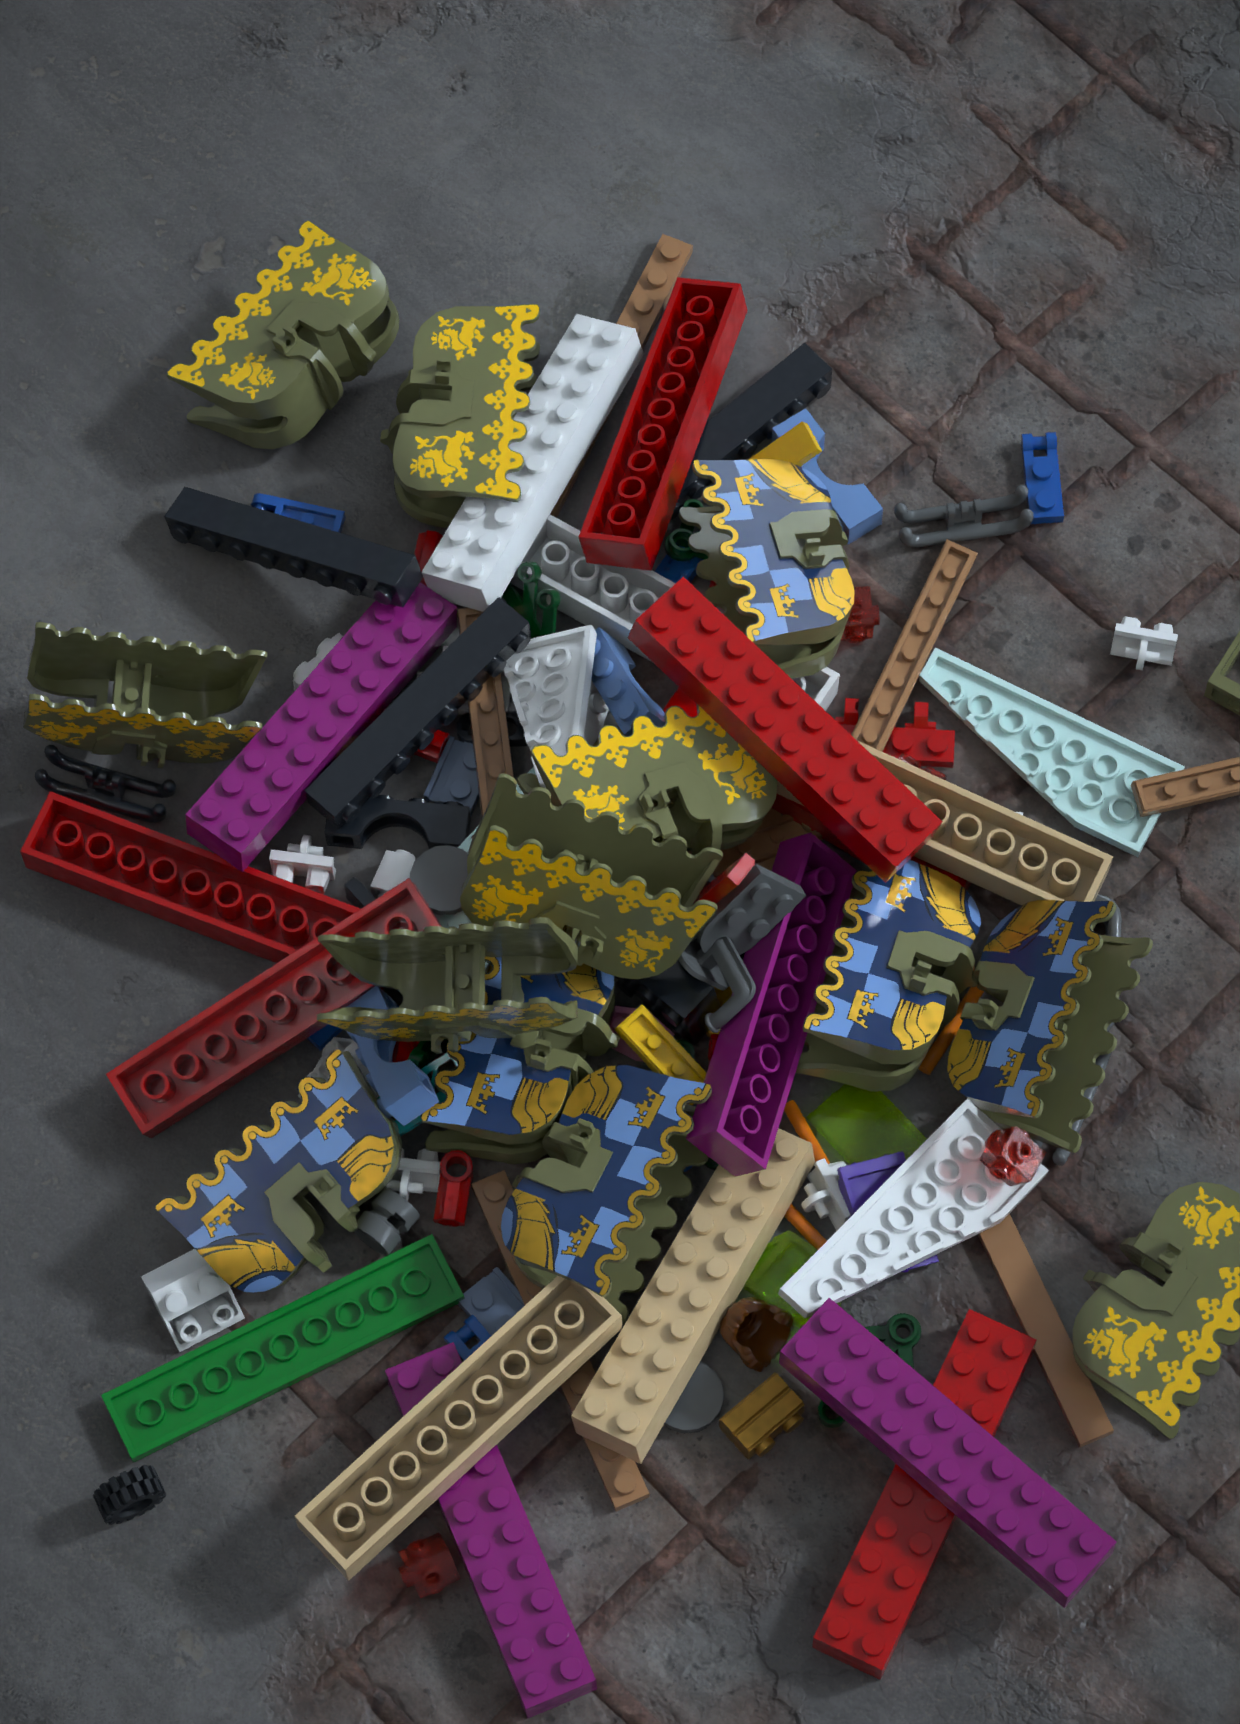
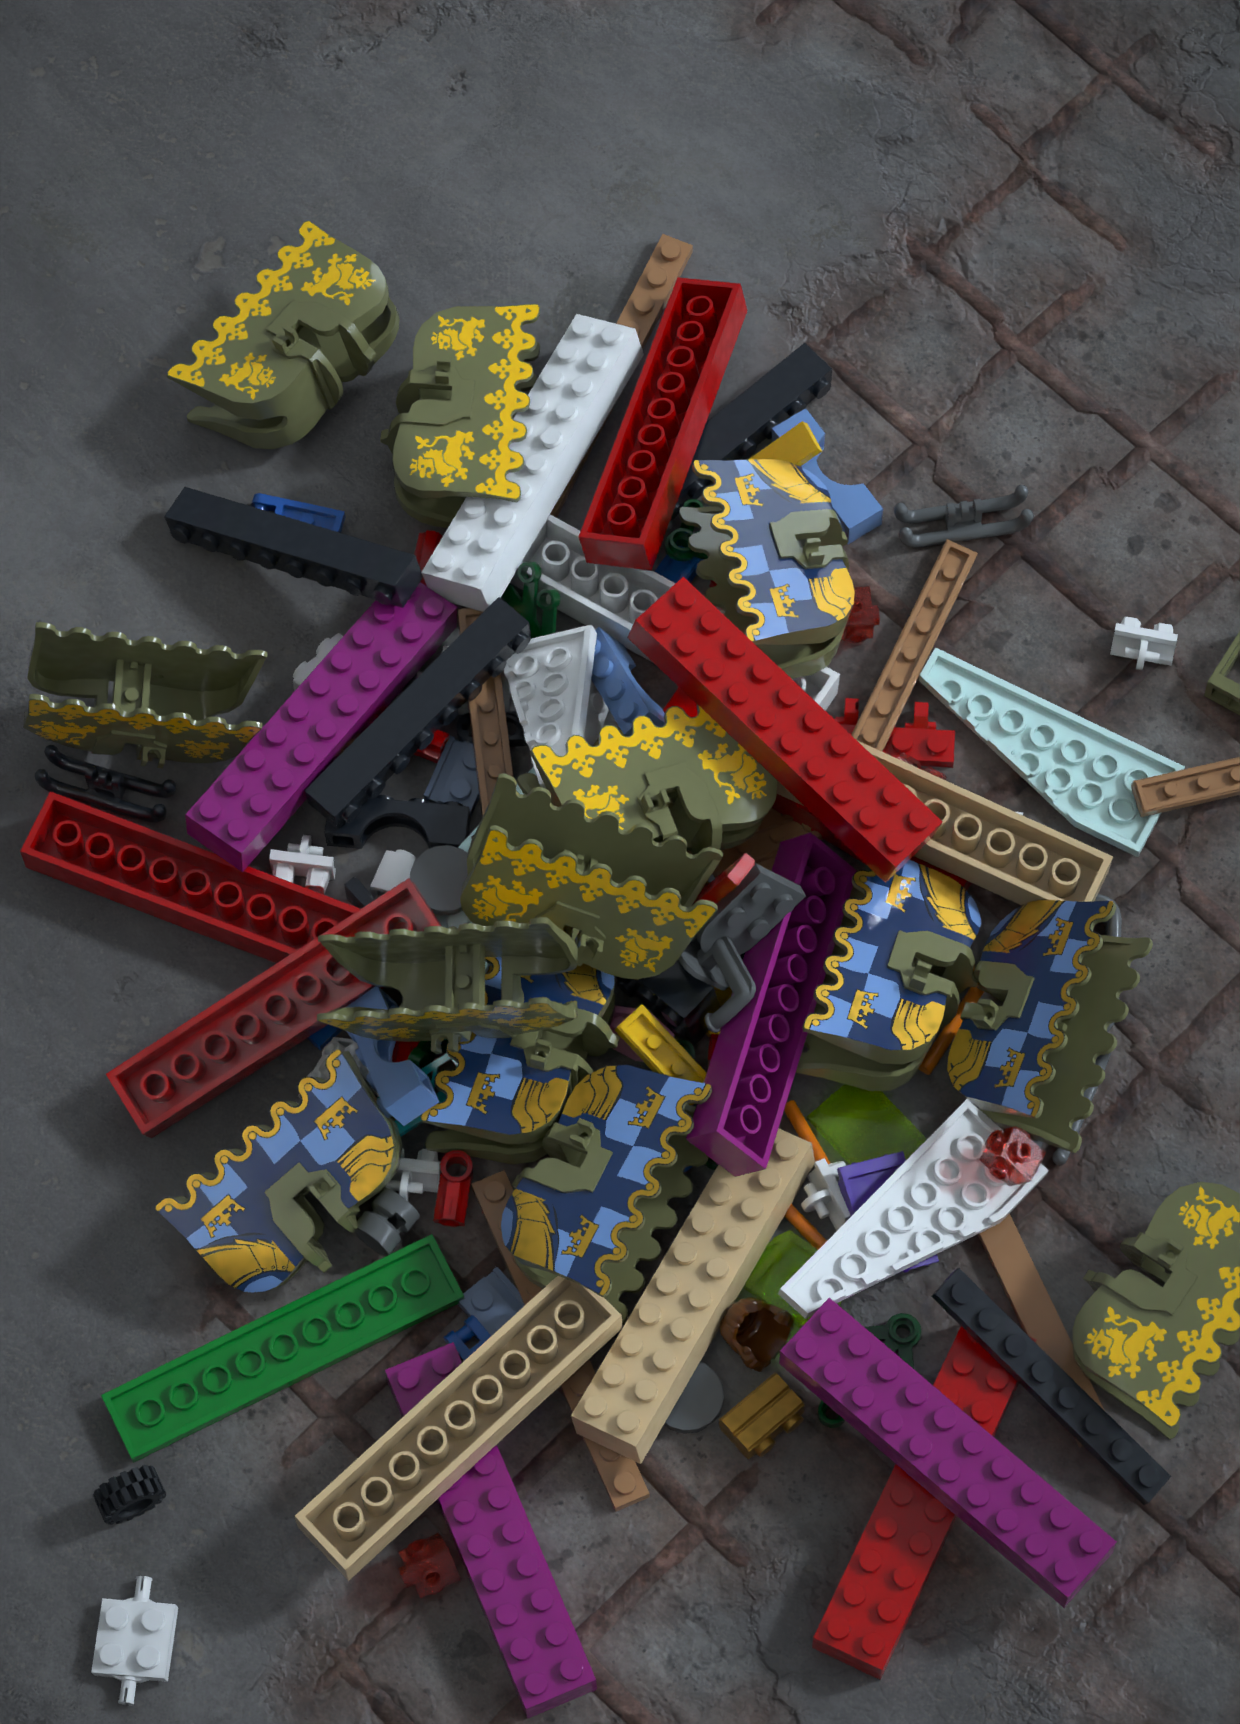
(134, 1640): none -> white plate
(192, 1299): white slope -> none
(1042, 478): blue plate -> none
(1051, 1386): none -> black plate

